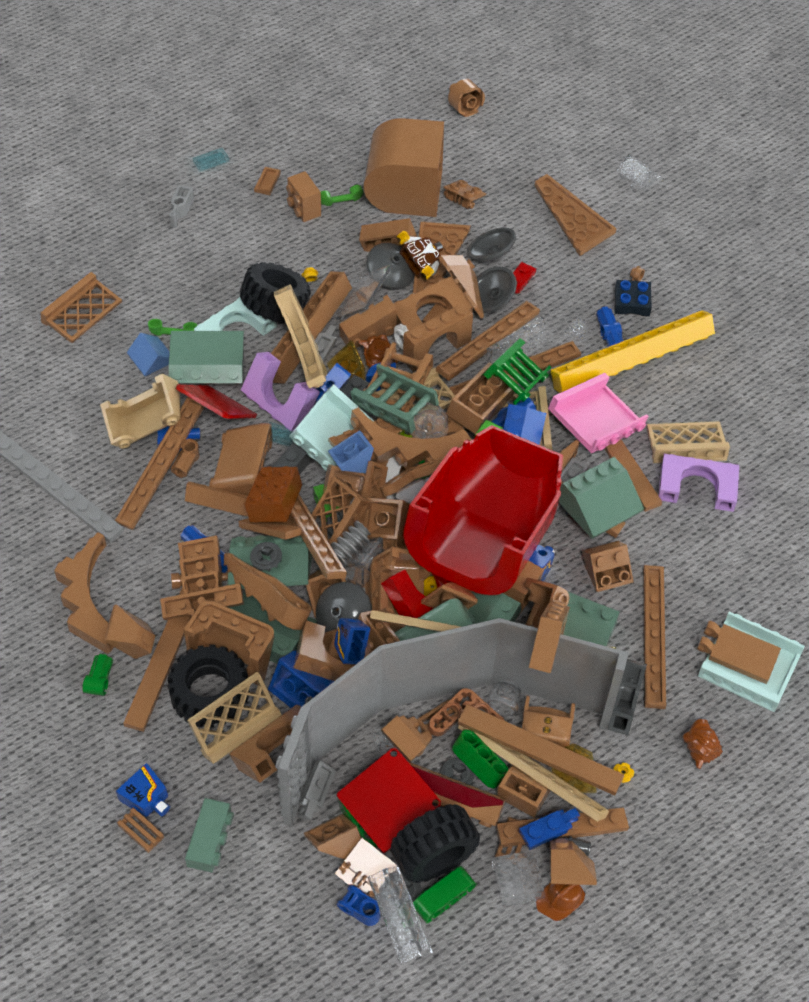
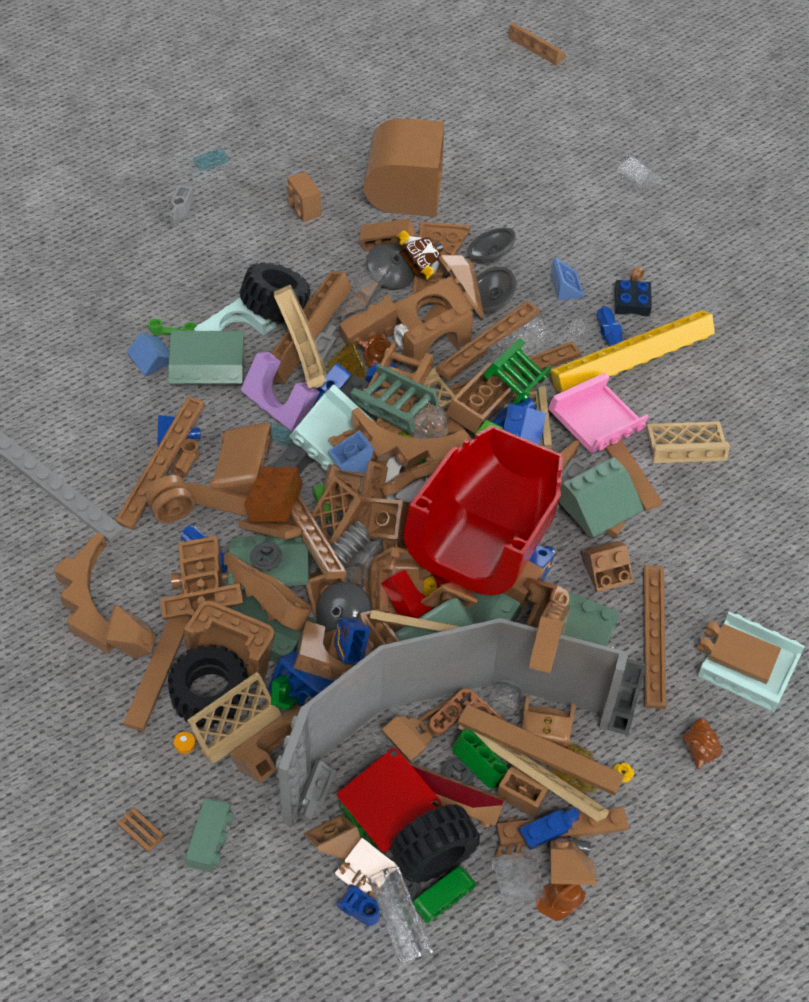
(68, 300): medium nougat fence -> none
(97, 680): green piece -> none
(143, 413): tan windscreen -> none
(144, 792): blue torso -> none
(169, 499): none -> medium nougat wheel
(184, 742): none -> light orange tile
(216, 401): red piece -> none
(267, 181): medium nougat tile -> none
(280, 693): none -> green bracket
(310, 274): yellow plate -> none
(355, 194): bright green bar -> none
(463, 193): medium nougat hinge -> none
(466, 97): medium nougat brick -> none
(523, 275): red hinge -> none
(535, 44): none -> medium nougat fence
(565, 281): none -> medium blue slope
(578, 221): medium nougat wing -> none
(722, 475): lavender arch -> none

